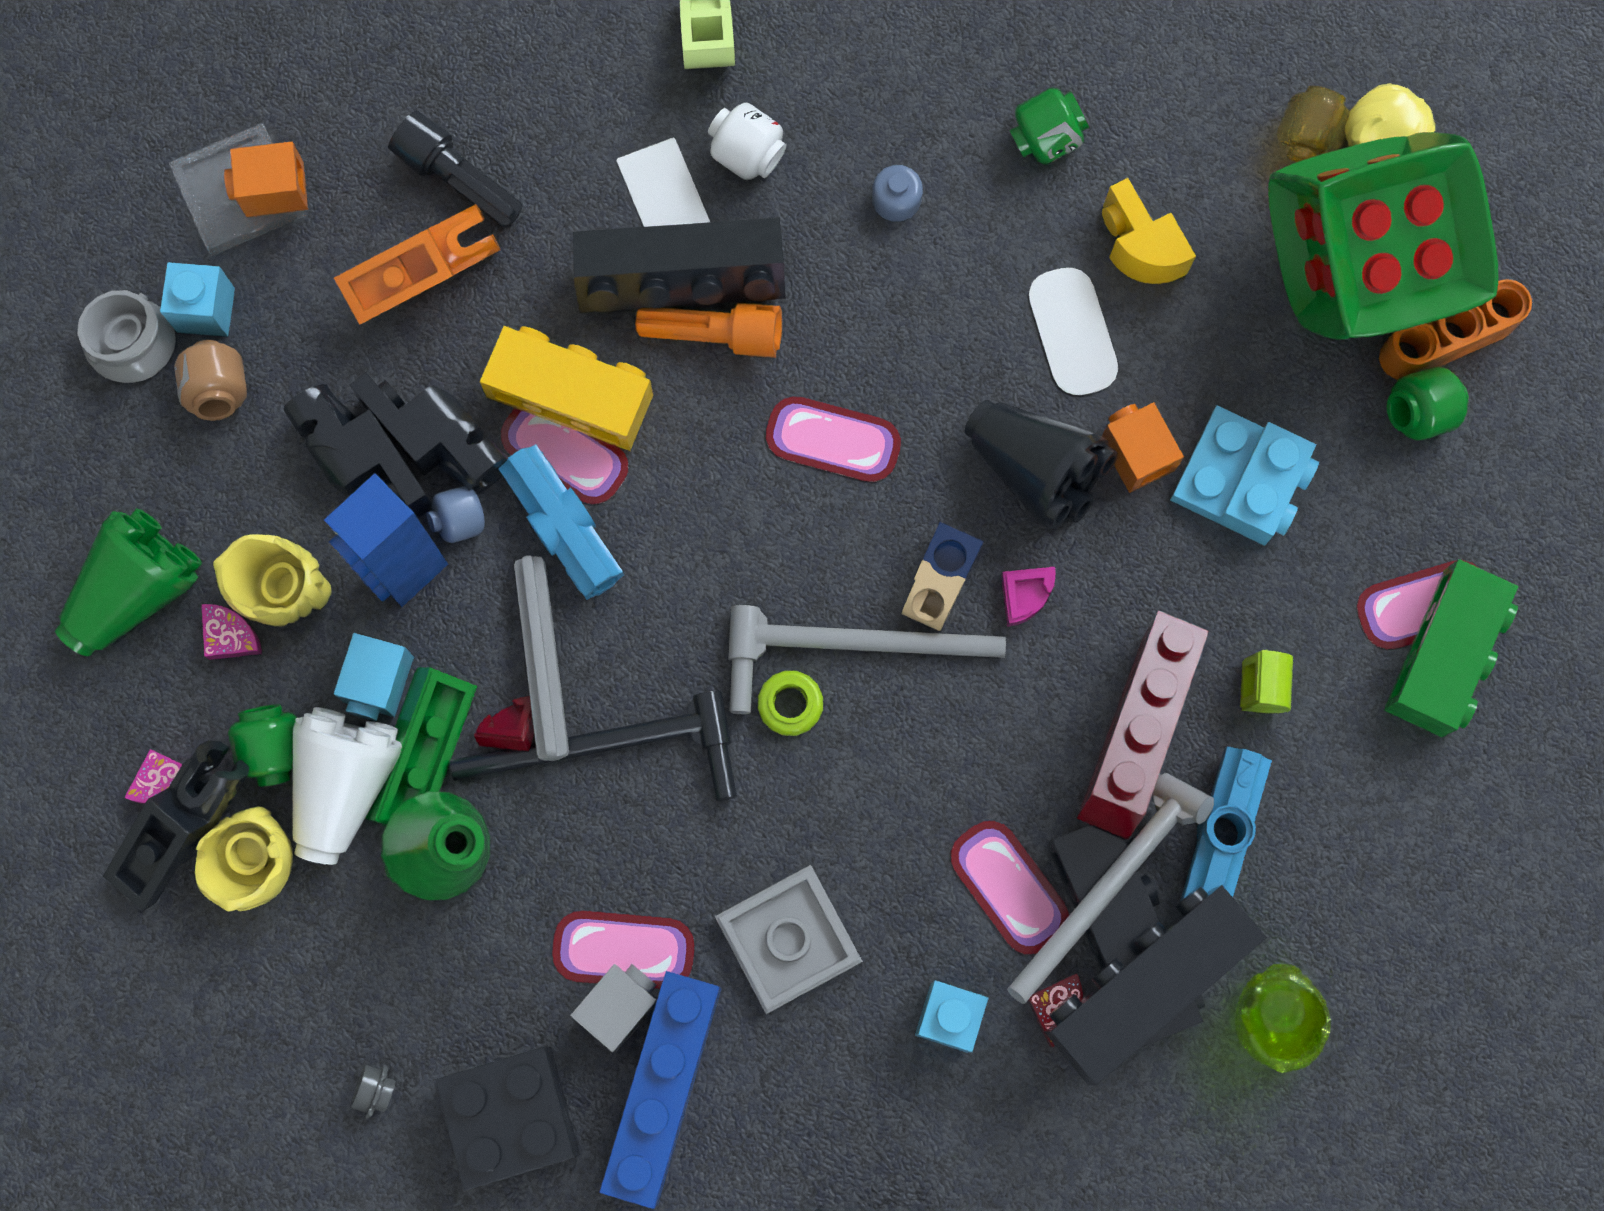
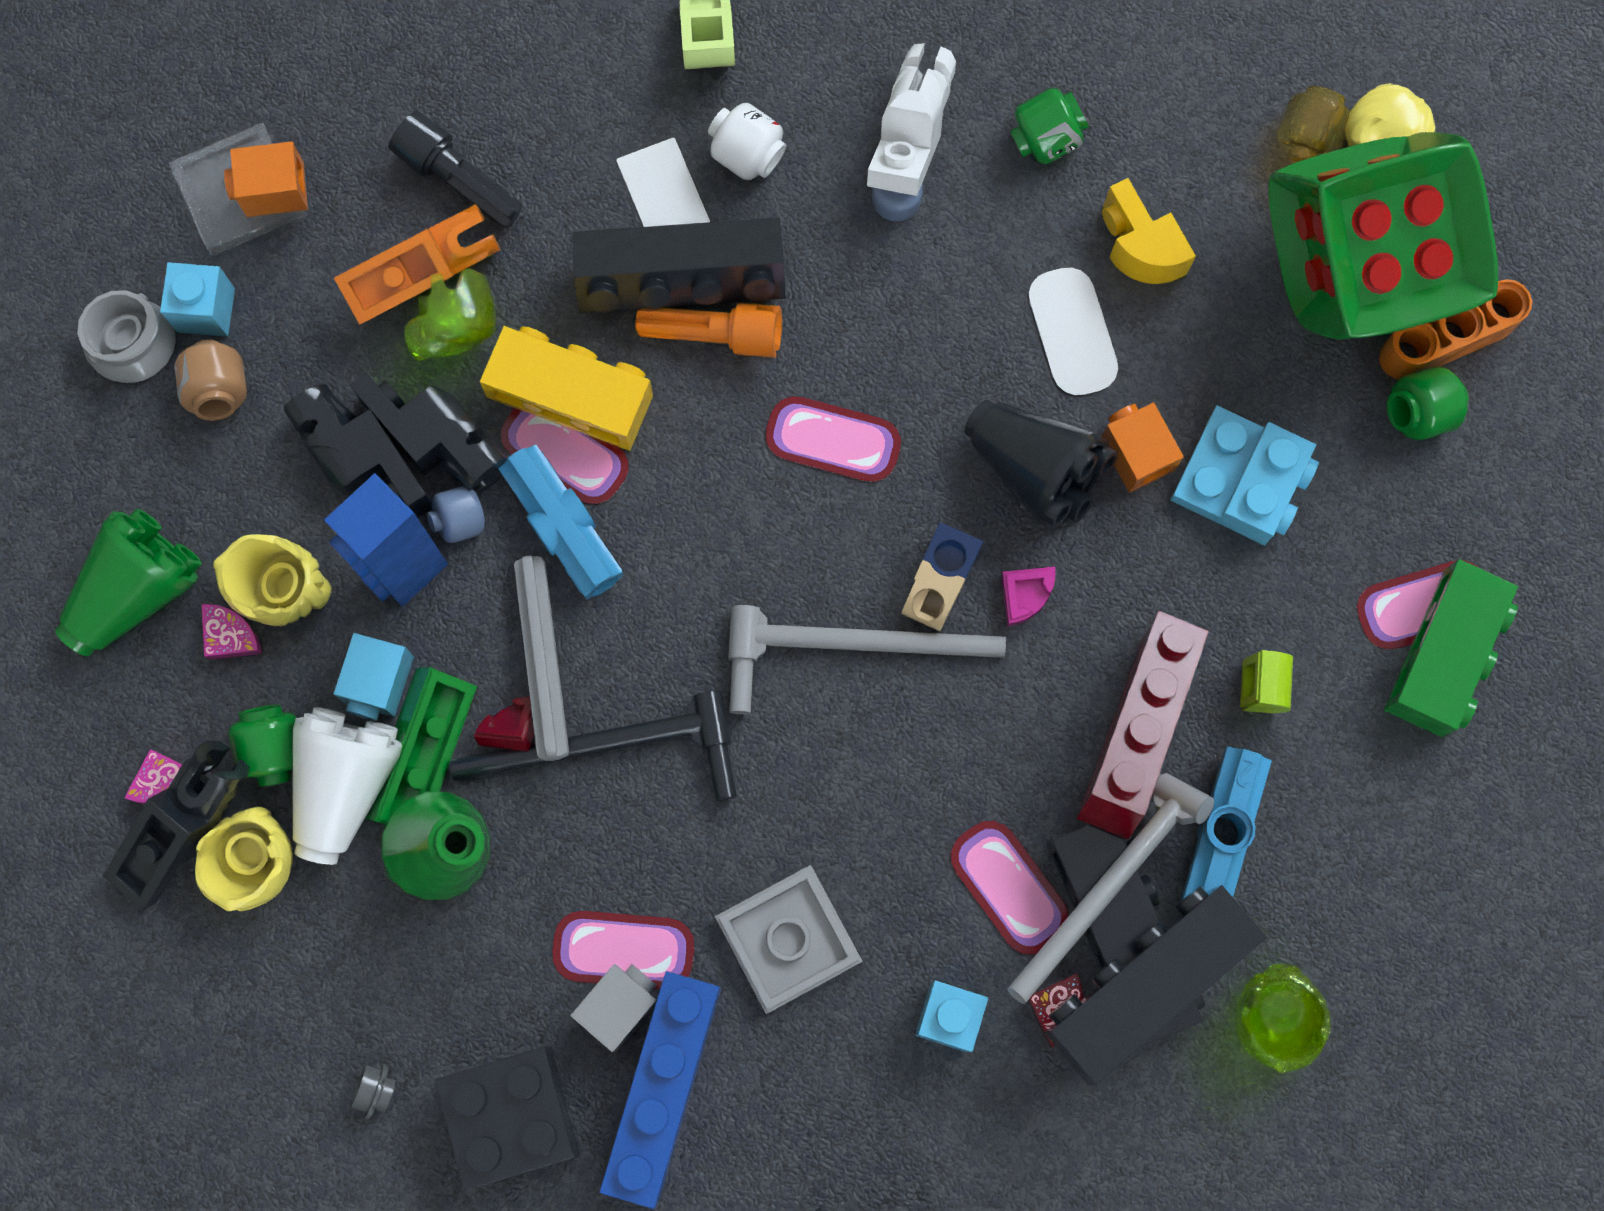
(452, 318): none -> clear neon green hair
(790, 680): lime piece -> none
(912, 123): none -> white plate

